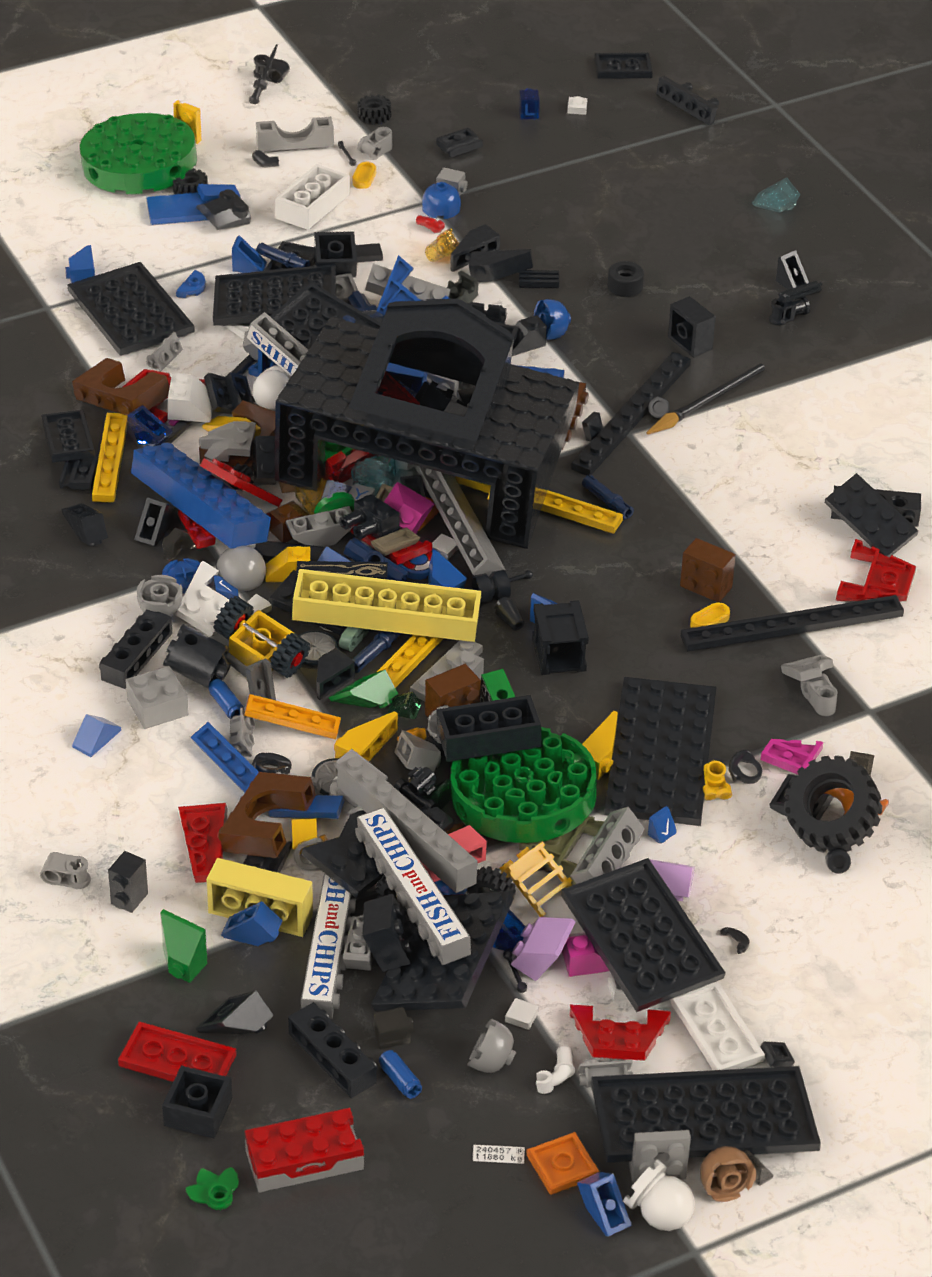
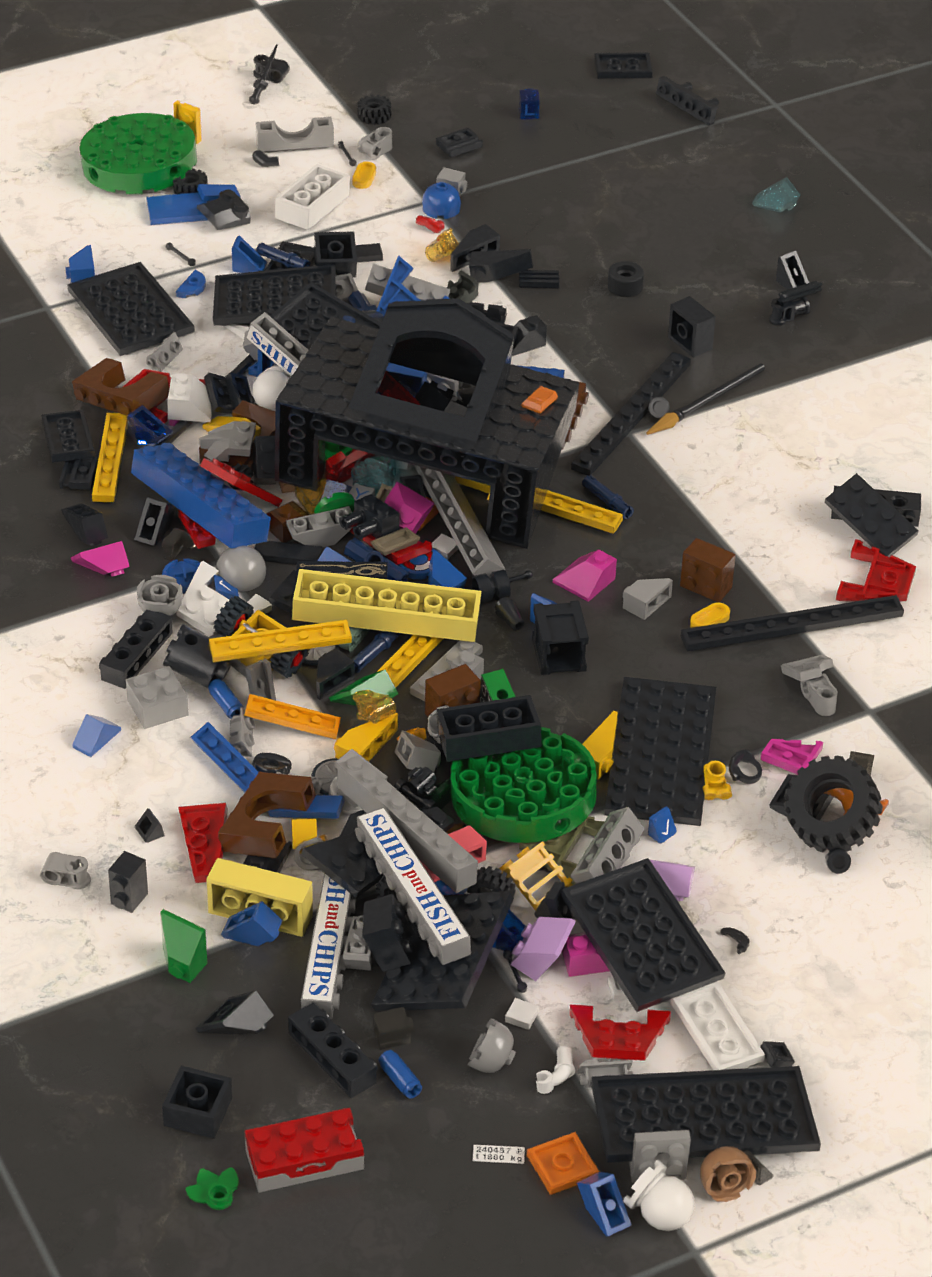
(104, 559): none -> dark pink slope
(149, 827): none -> black slope
(163, 1051): red plate -> none
(191, 261): none -> black hinge
(280, 640): none -> yellow tile
(285, 562): yellow slope -> none
(373, 706): none -> clear yellow piece
(406, 705): clear green slope -> none
(540, 399): none -> orange tile
(553, 904): none -> black slope
(554, 316): blue cylinder -> none
(577, 105): white plate -> none
(588, 574): none -> dark pink slope
(592, 425): black tile -> none
(646, 596): none -> light grey slope

